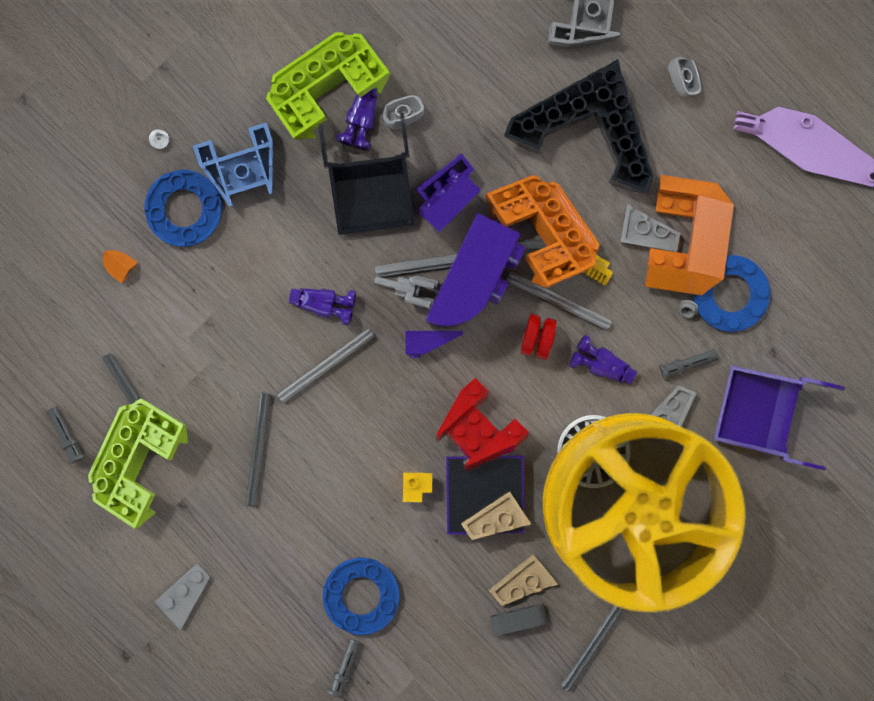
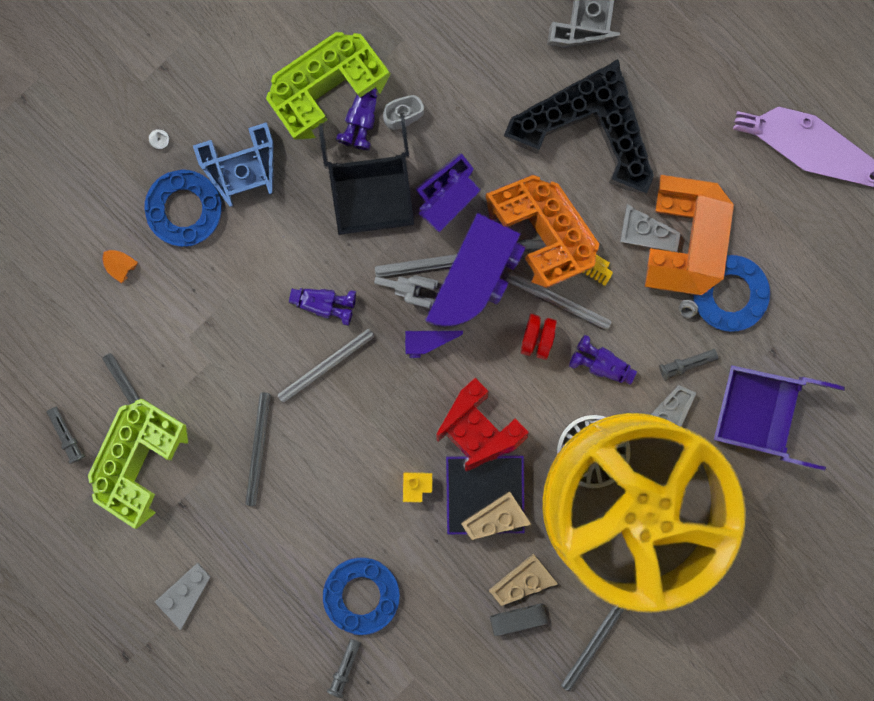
(684, 76): light grey piece -> none

